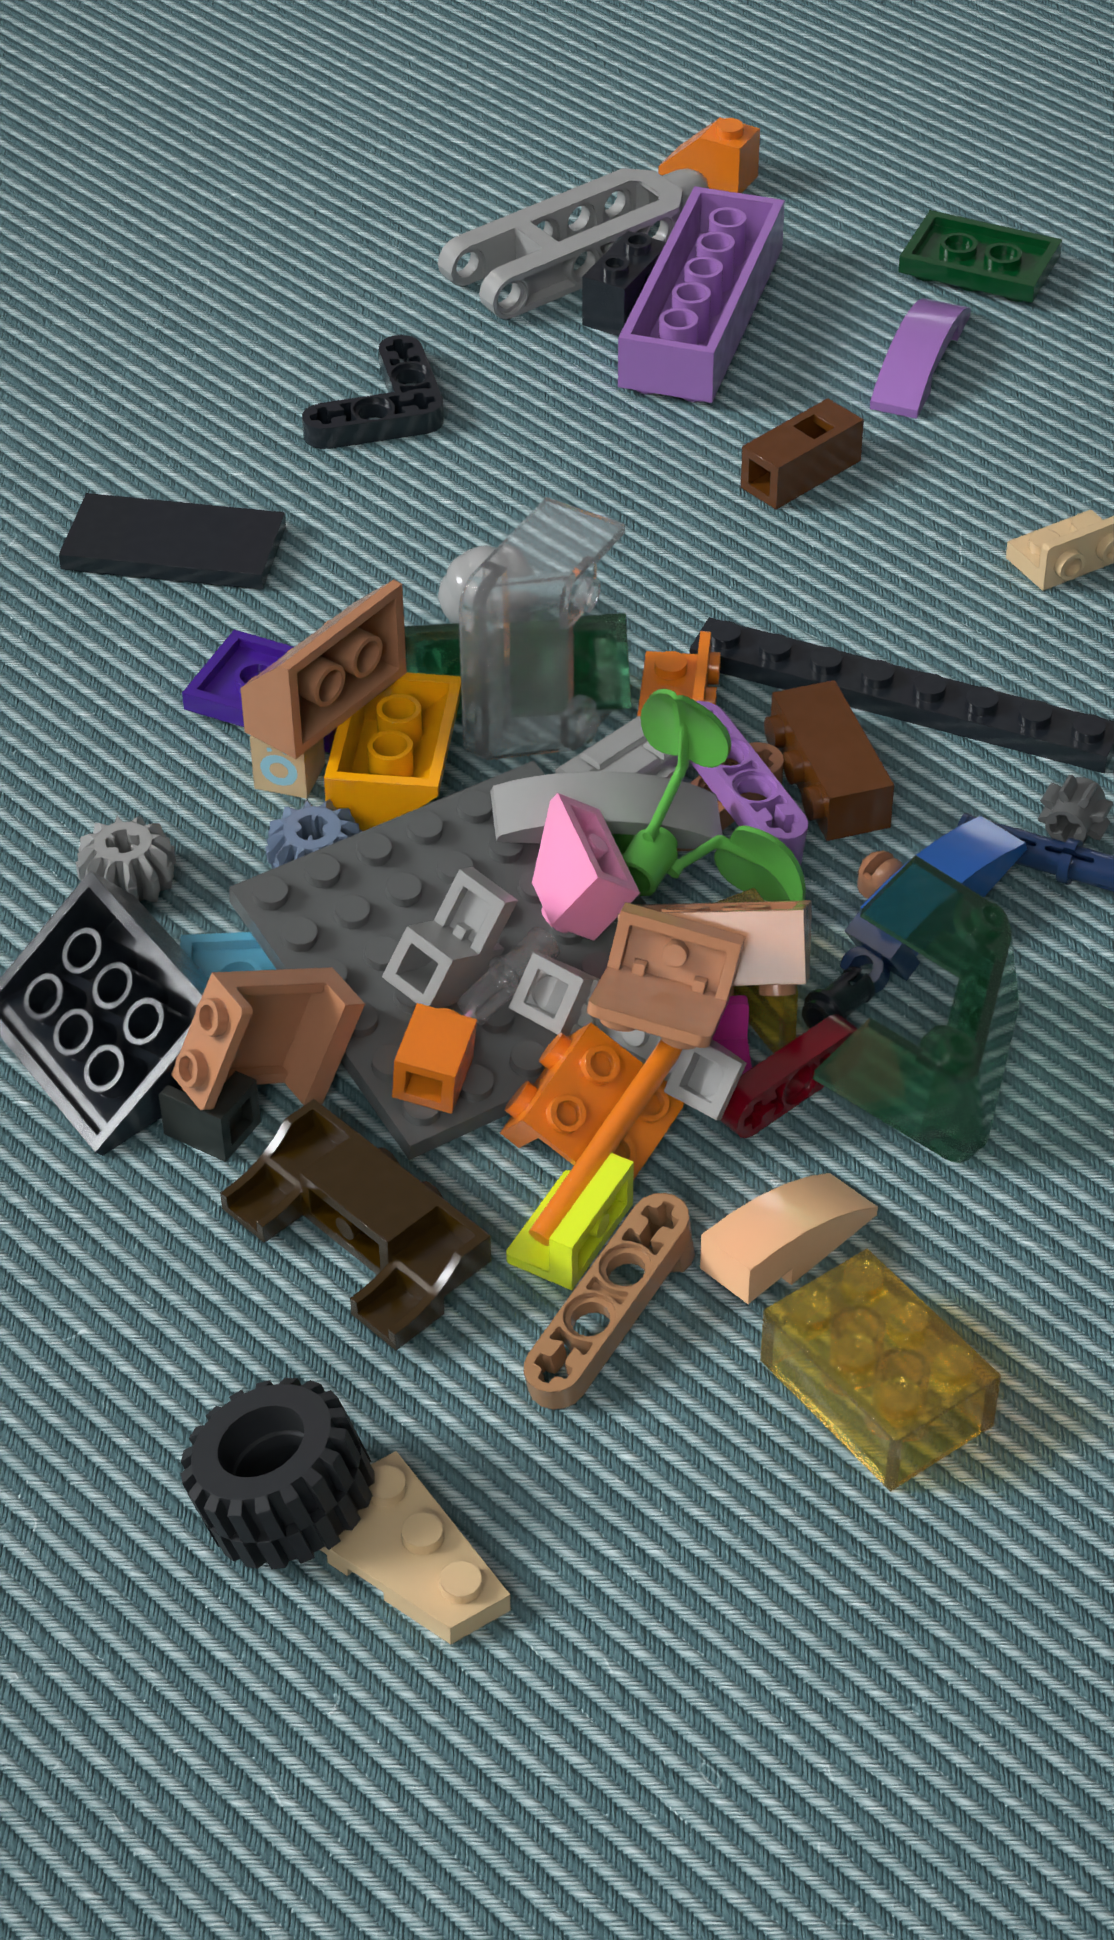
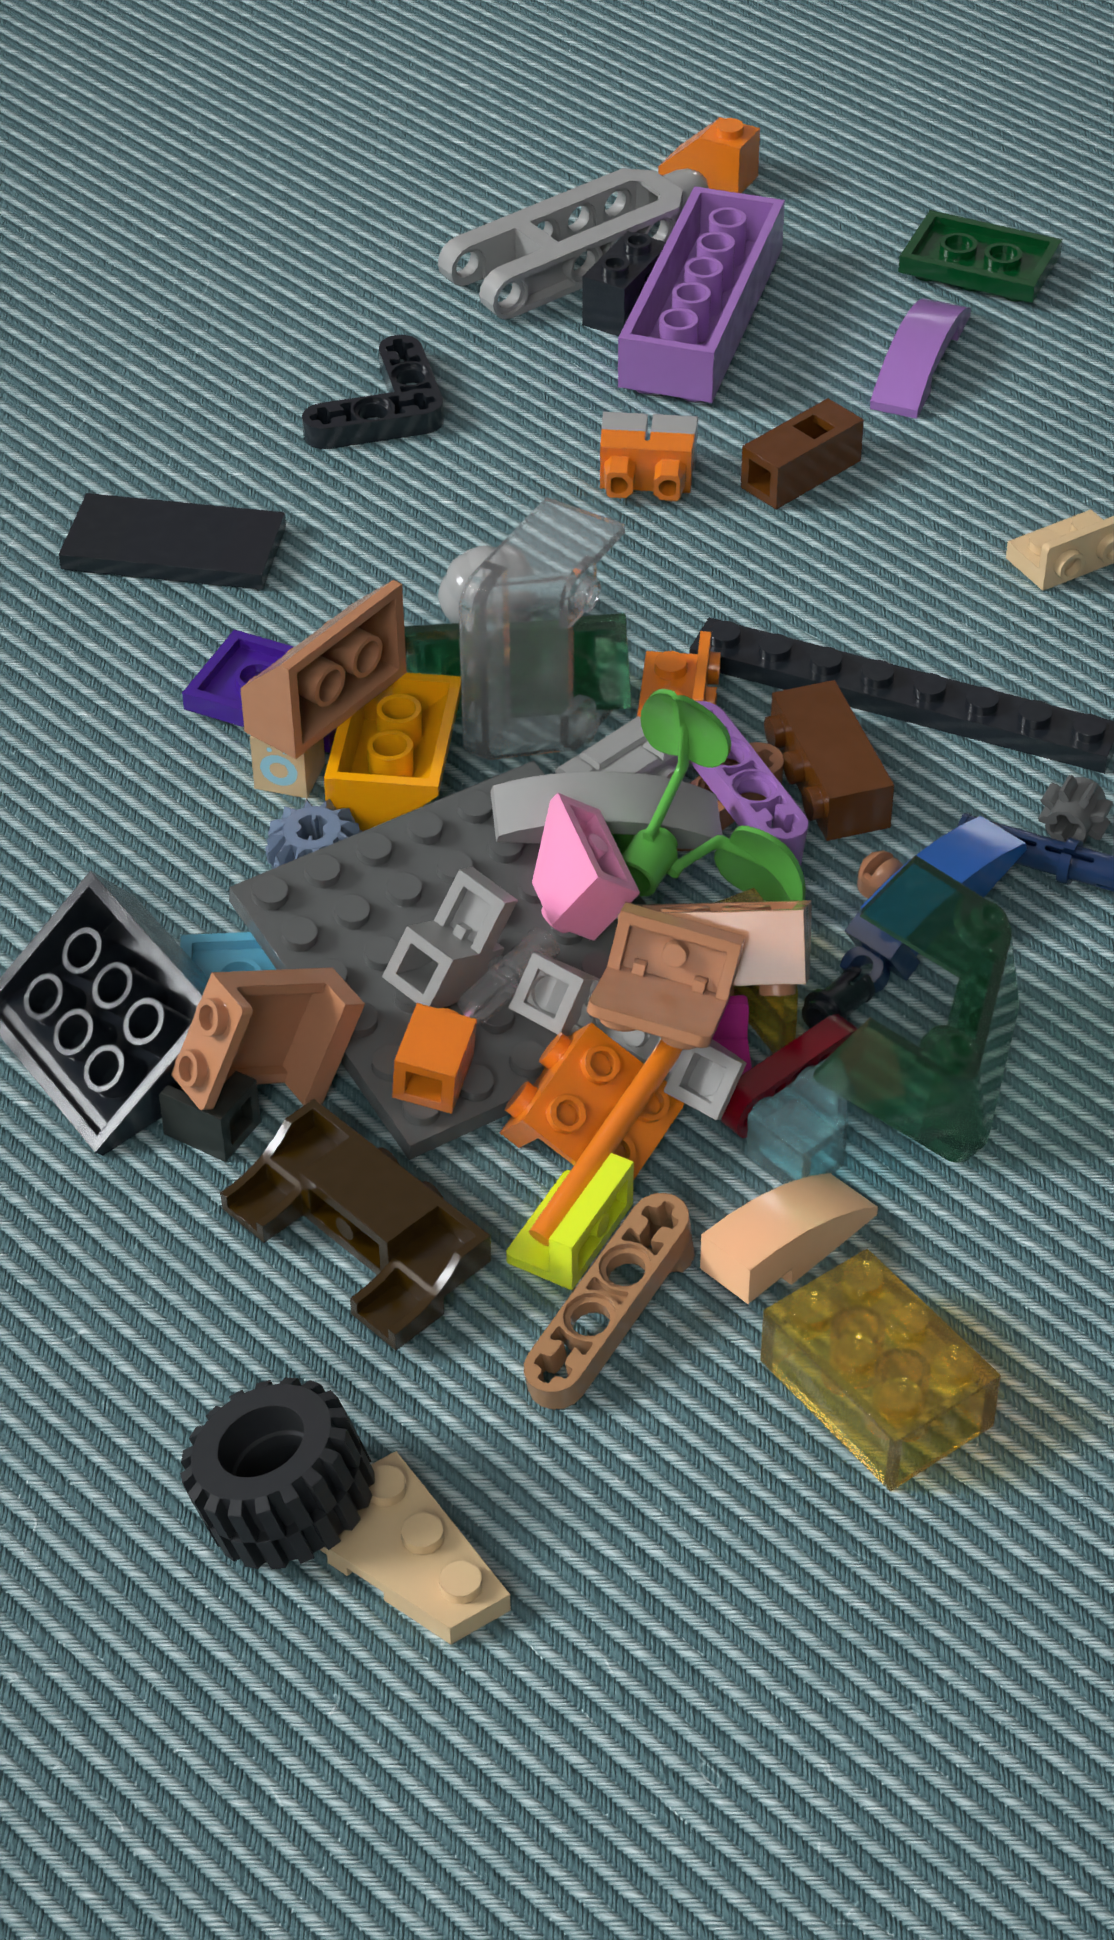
(129, 856): light grey gear -> none
(642, 464): none -> orange hips
(799, 1130): none -> clear light blue slope

